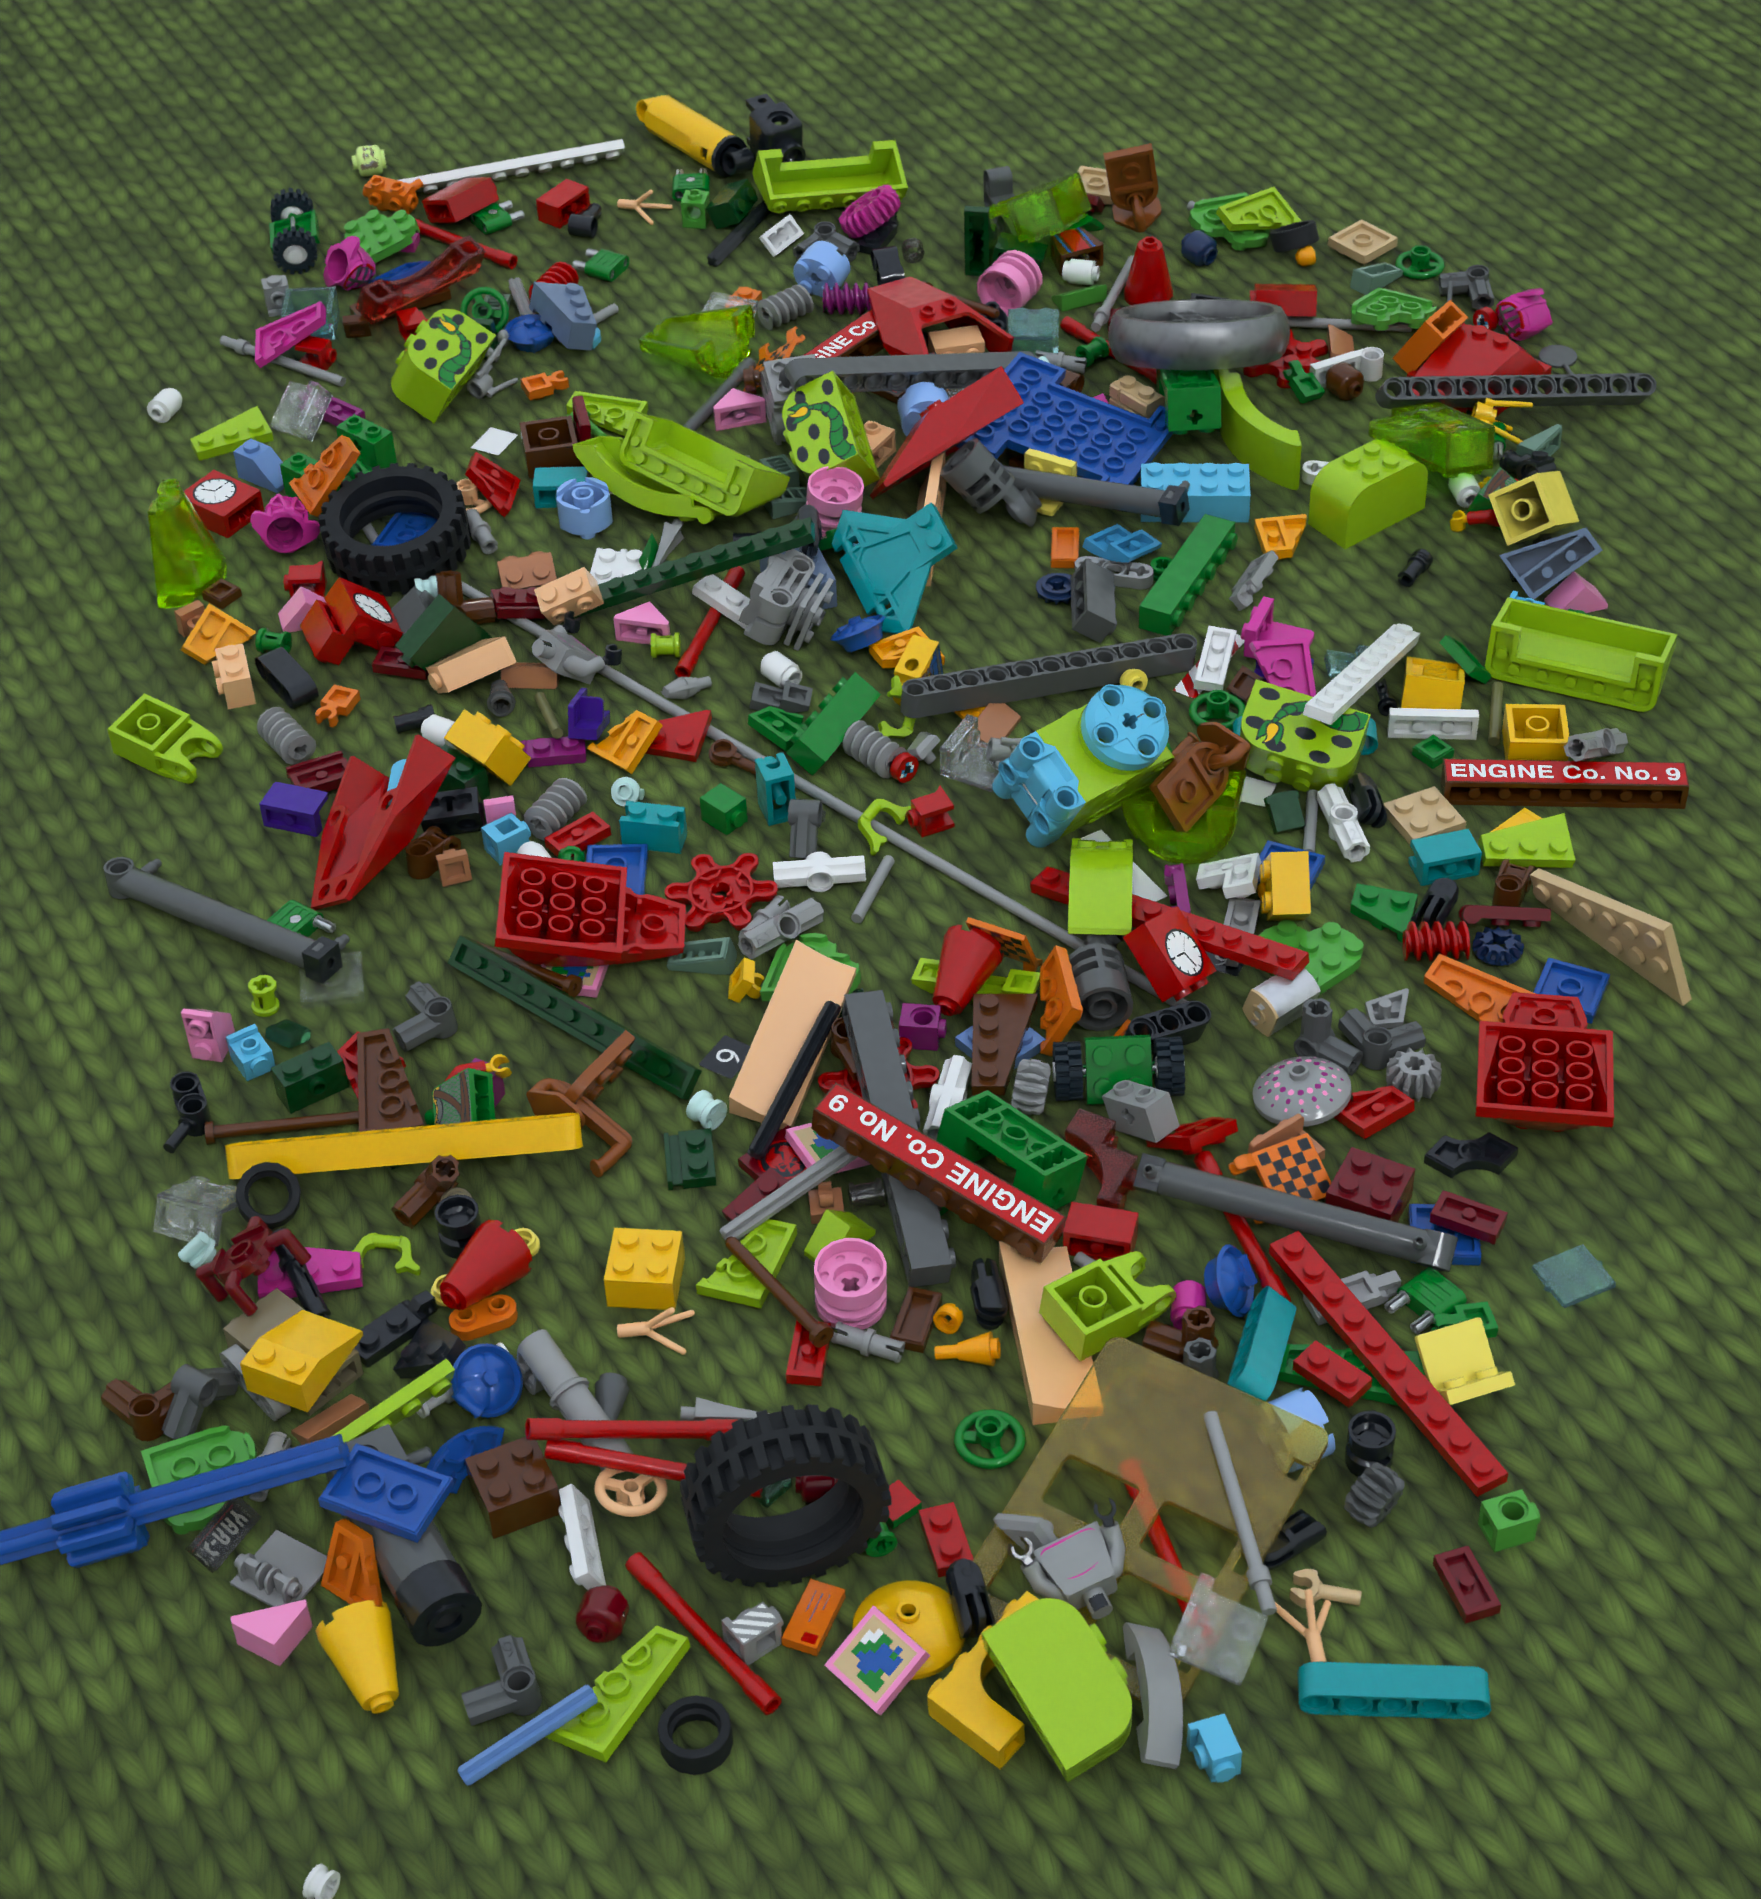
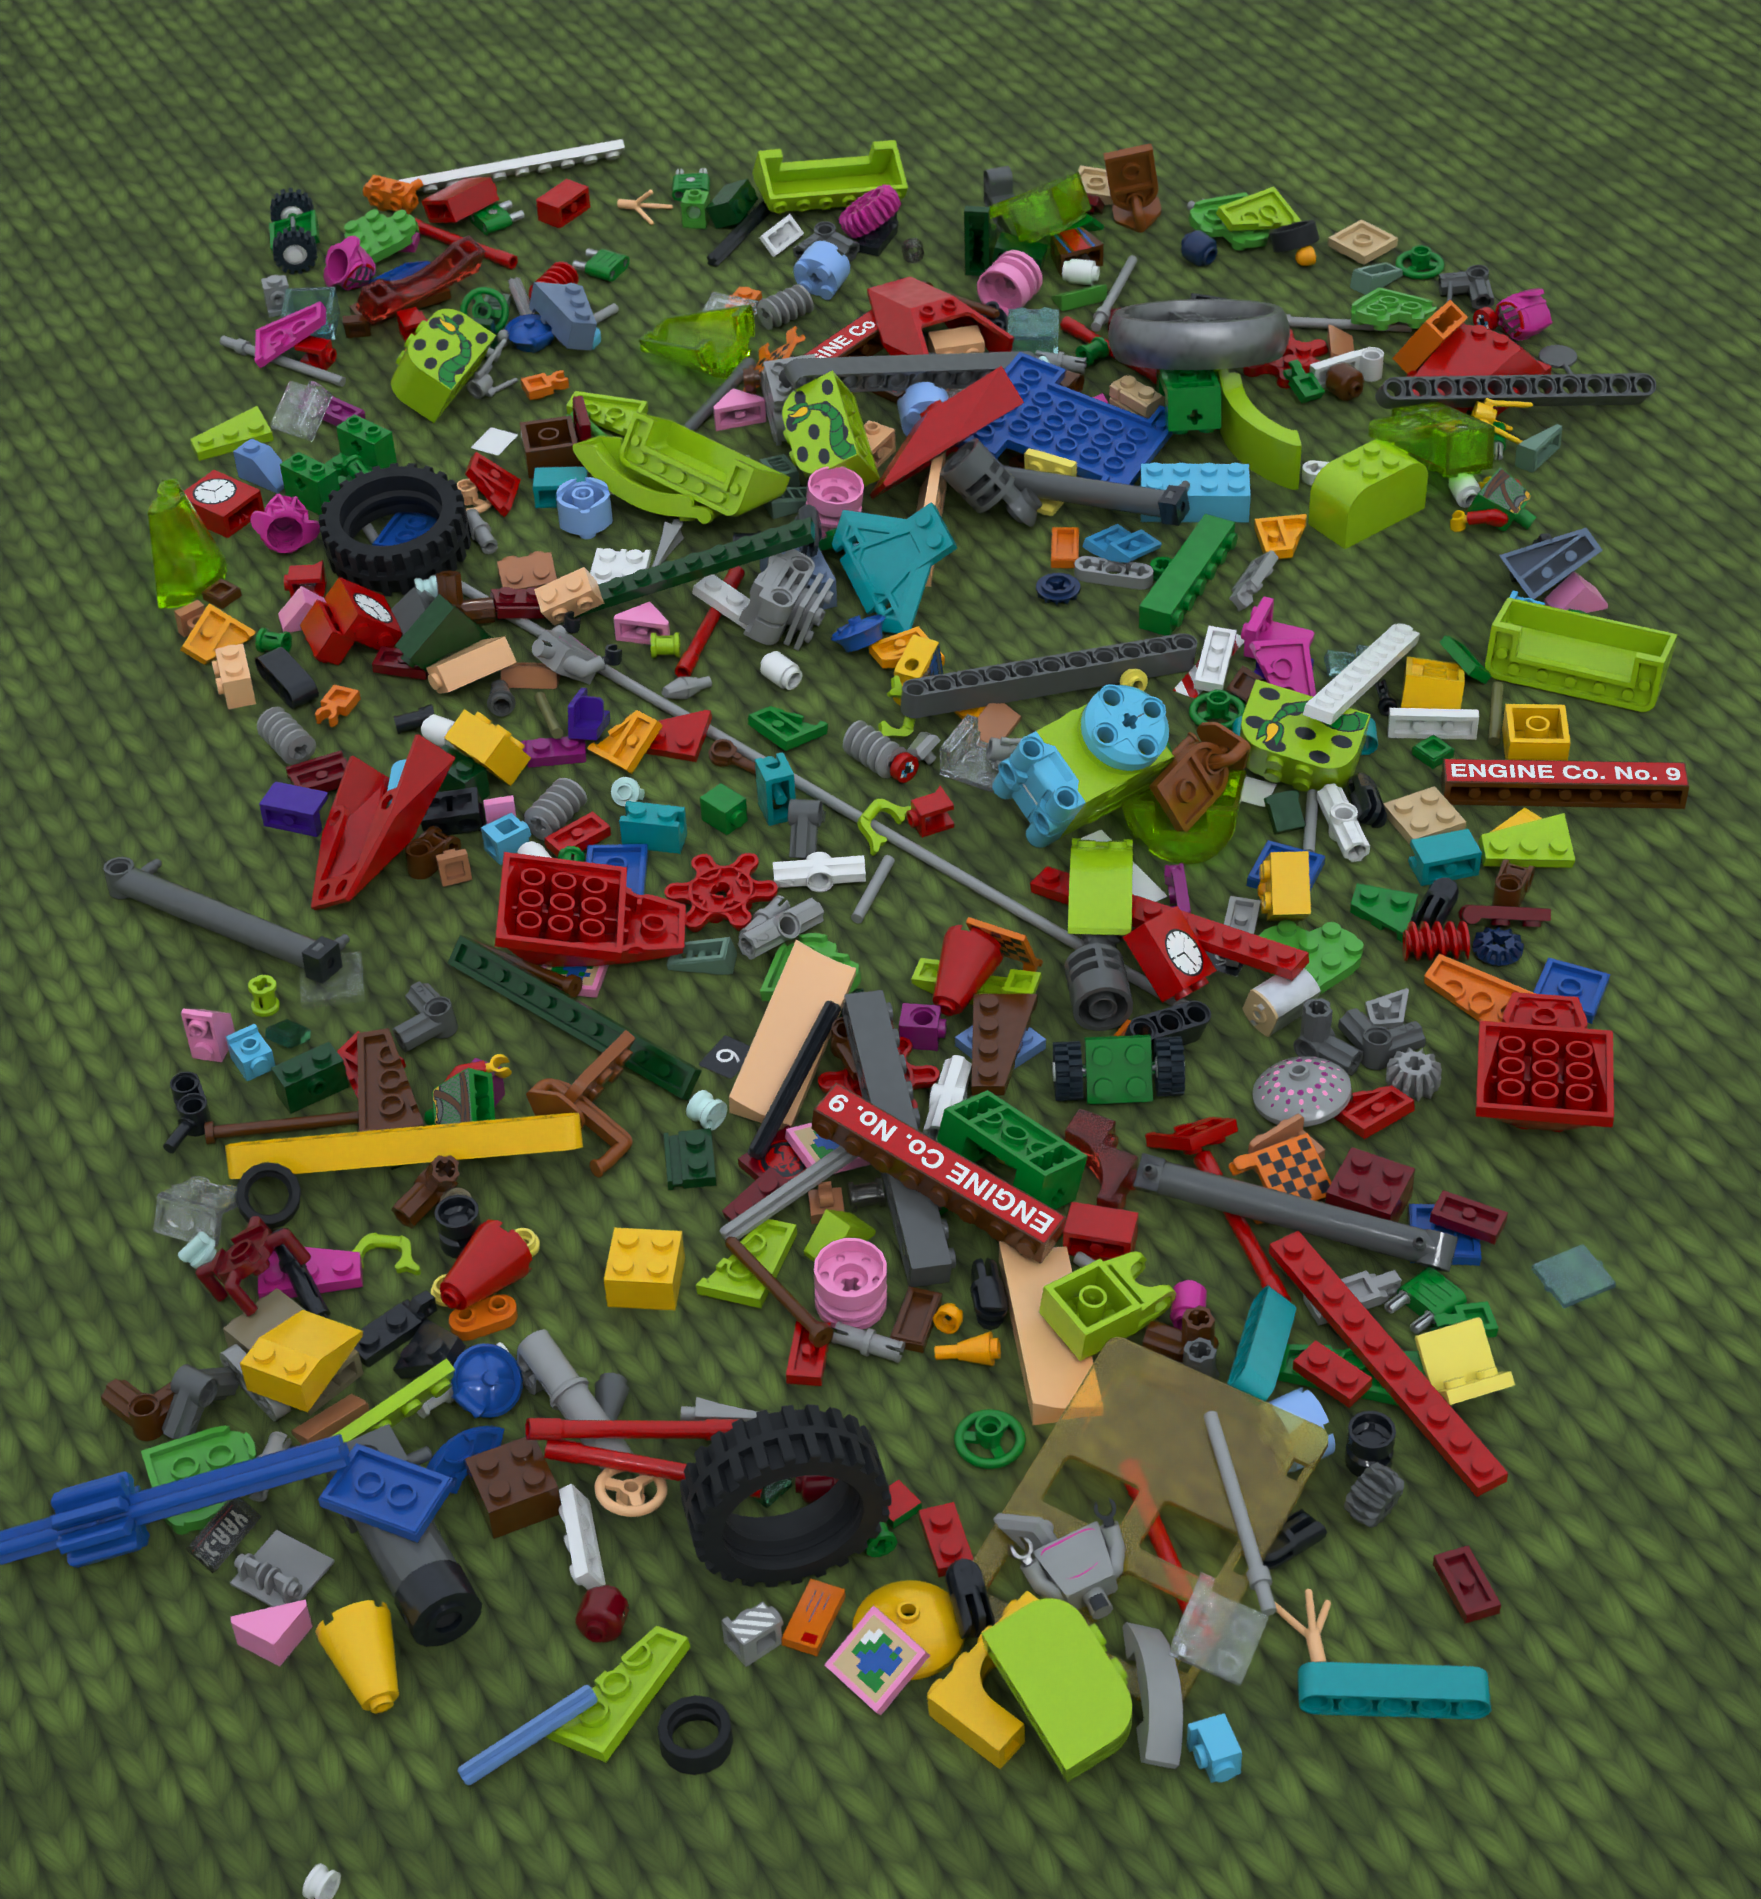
(162, 739): lime brick -> none
(164, 405): white brick -> none
(301, 919): green piece -> none
(325, 474): orange wing -> none
(352, 1565): orange wing -> none
(369, 160): yellowish green head -> none
(514, 1692): dark grey piece -> none
(586, 222): black pin -> none
(646, 1328): light nougat plant -> none
(649, 553): green sticker -> none
(695, 135): yellow piece -> none
(745, 981): yellow tile -> none
(752, 1684): red piece -> none
(769, 136): black piece -> none
(791, 698): dark grey slope -> none
(827, 729): green brick -> none
(846, 298): magenta piece -> none
(887, 264): black beam -> none
(1031, 1086): light grey gear -> none
(1061, 998): orange wing -> none
(1093, 601): dark grey brick -> none
(1141, 1110): light grey brick -> none
(1148, 274): red cone -> none
(1230, 1281): blue piece -> none
(1235, 875): white plate -> none
(1292, 298): red brick -> none
(1310, 1579): tan bar -> none
(1417, 564): black pin -> none
(1484, 1153): black tile -> none
(1508, 1520): bright green brick -> none
(1528, 464): black connector -> none
(1533, 507): light yellow slope -> none
(1595, 744): light grey piece -> none
(1627, 933): tan wing -> none

